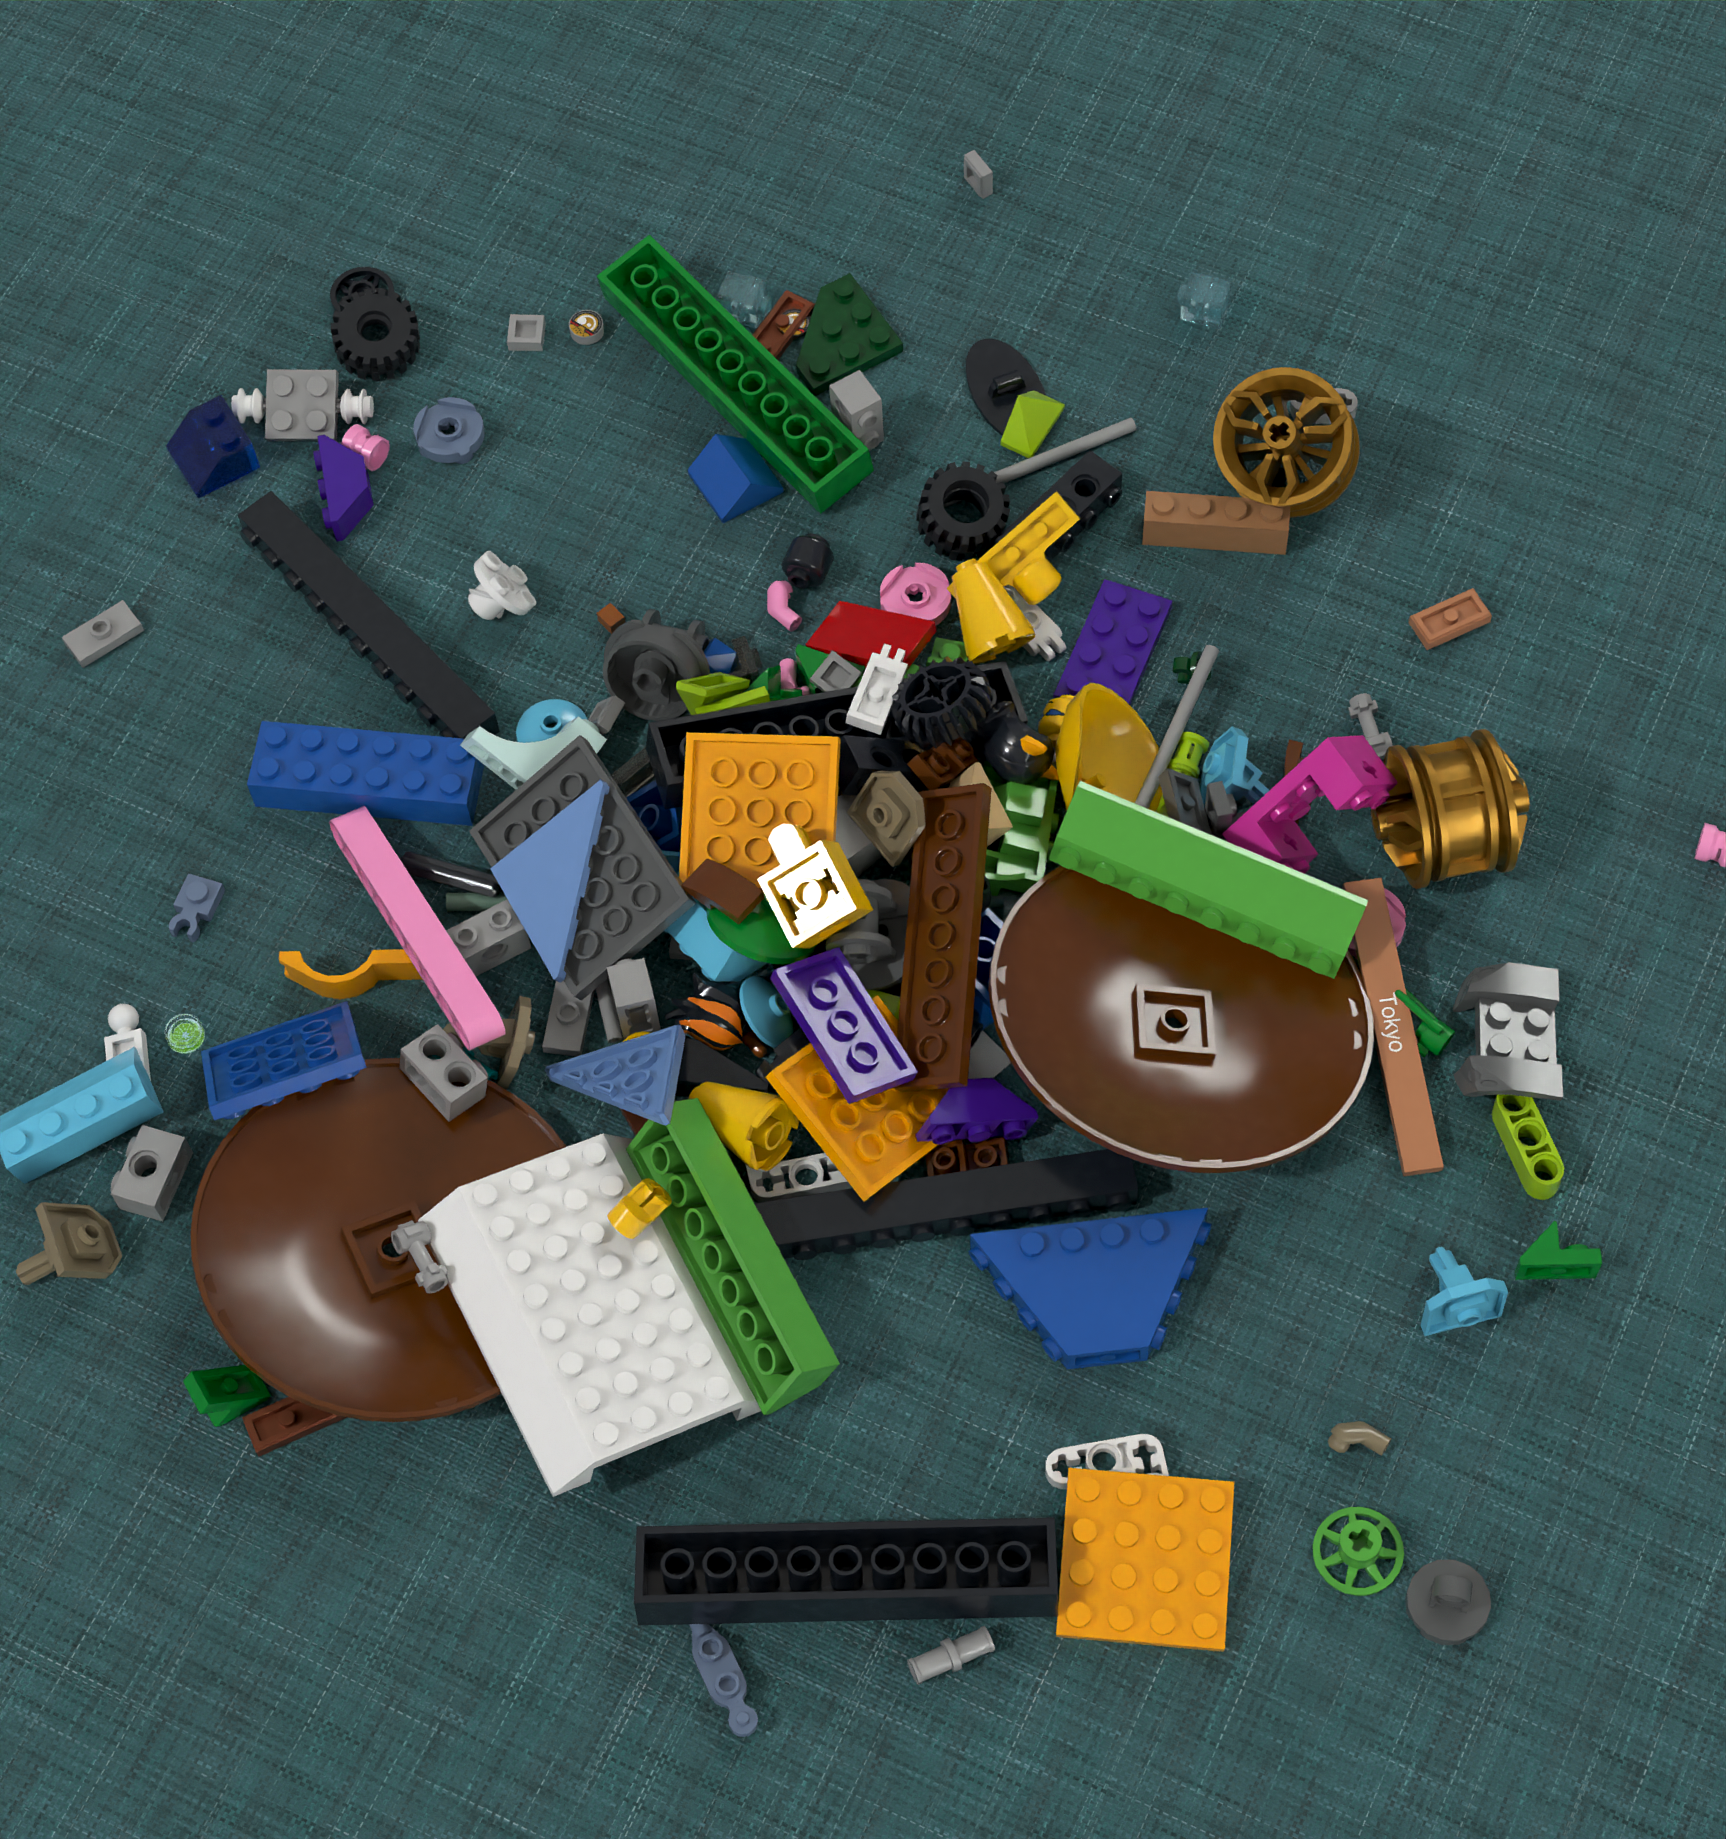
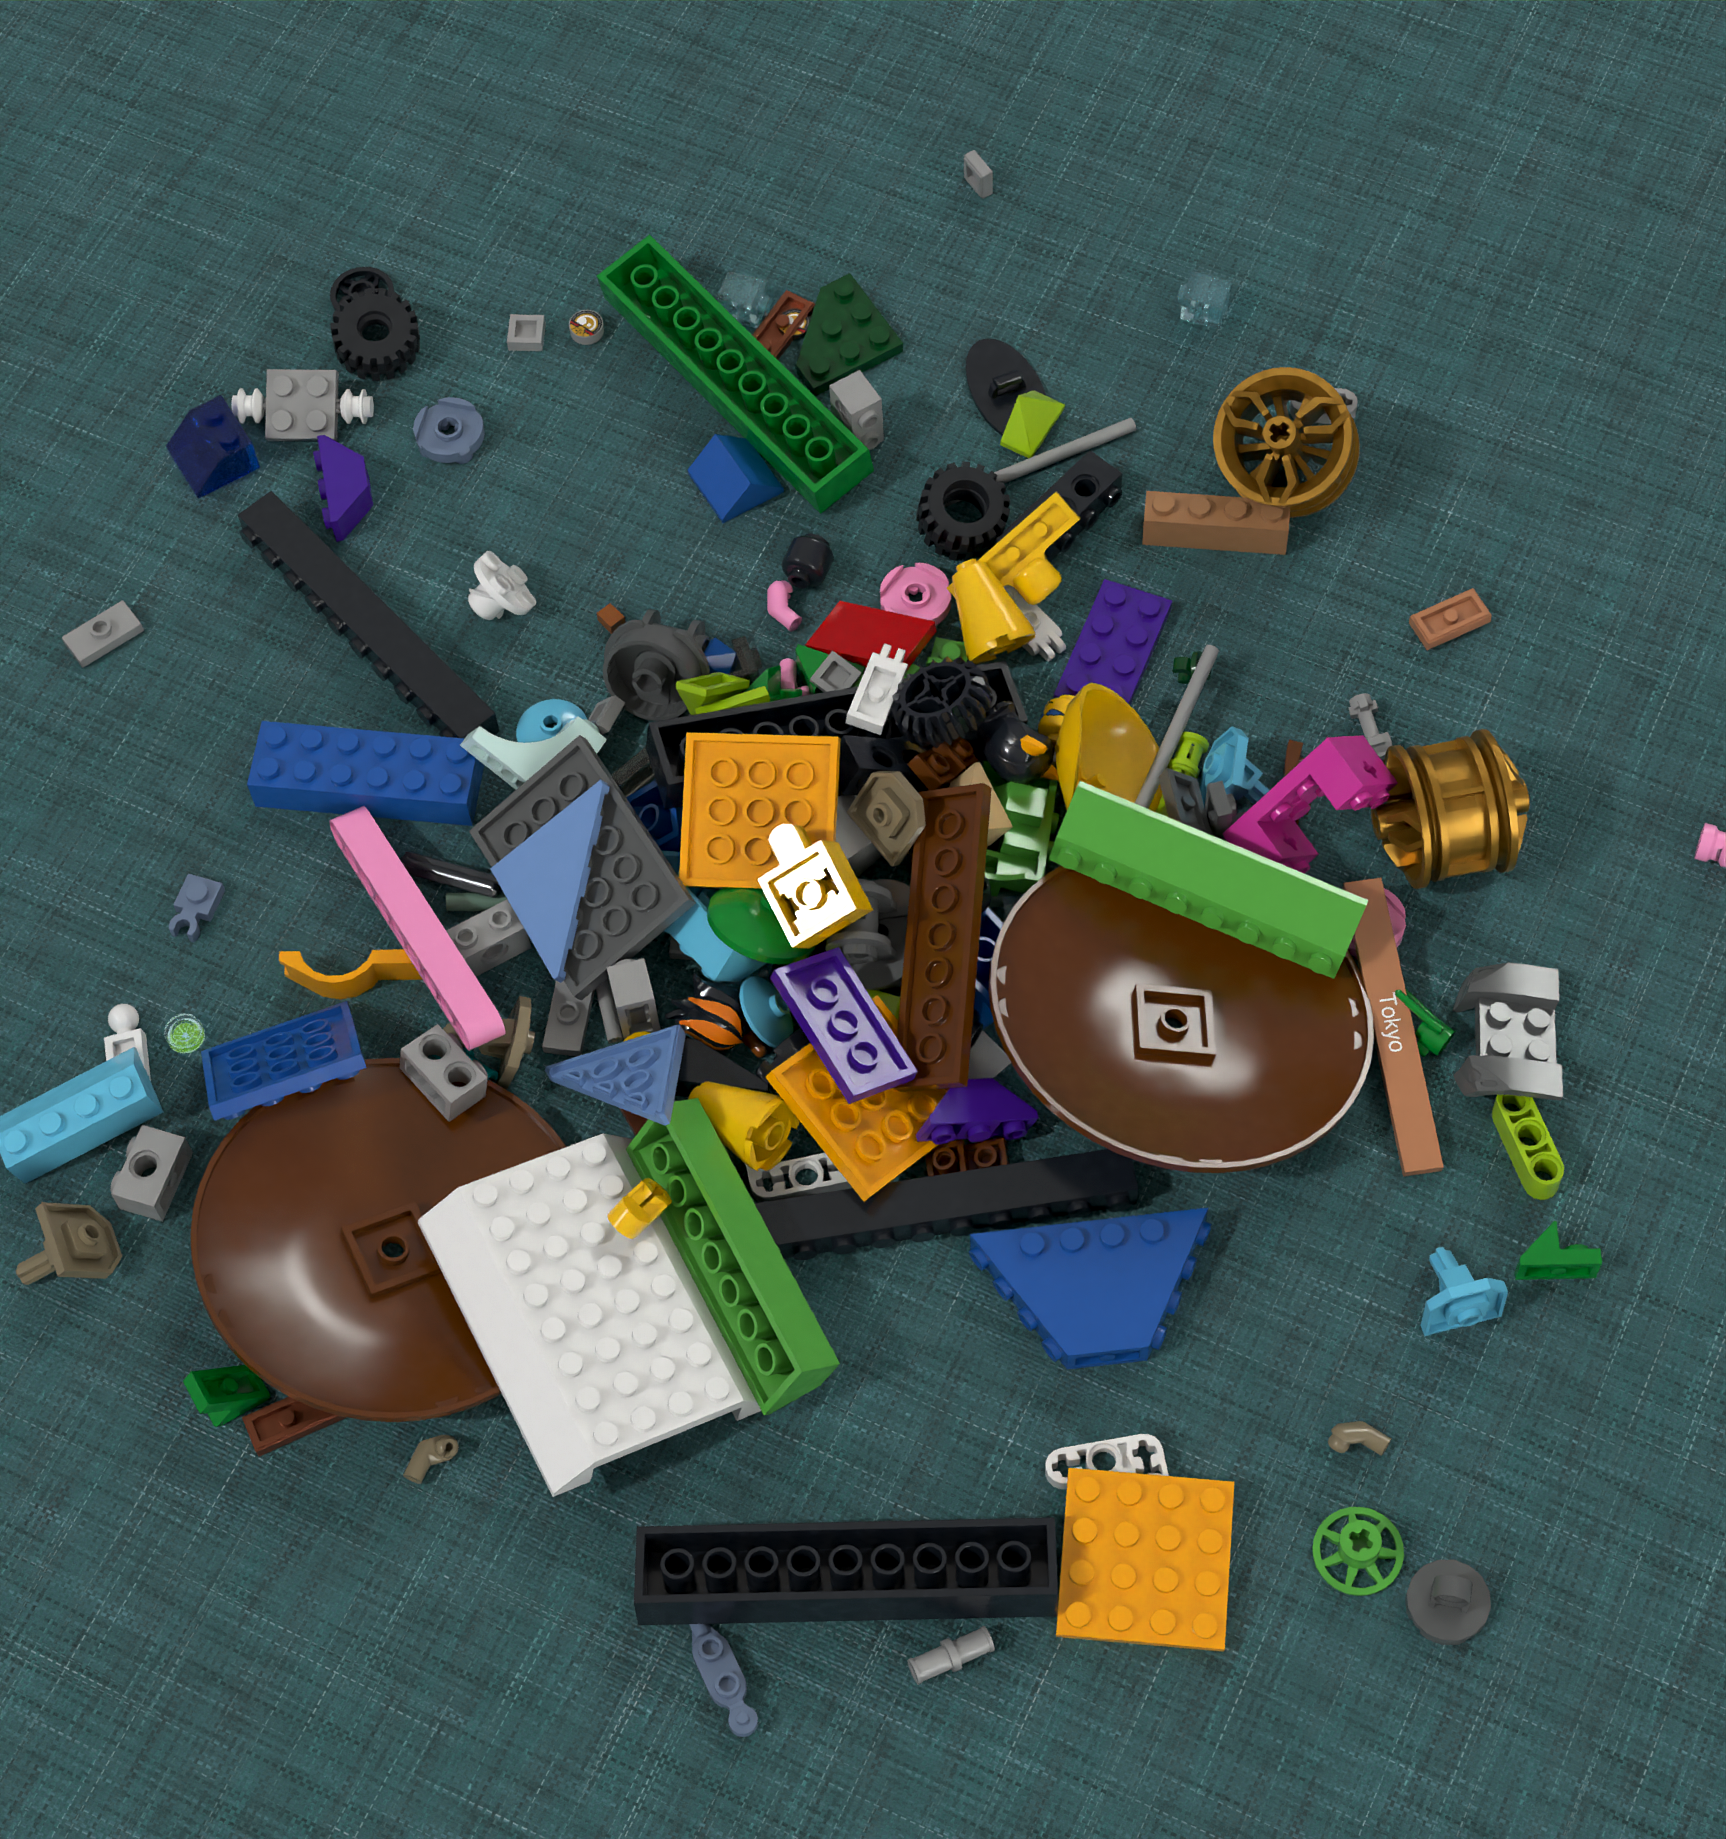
(372, 448): bright pink wheel -> none
(413, 1238): light grey bar -> none
(428, 1453): none -> dark tan arm
(723, 889): reddish brown slope -> none

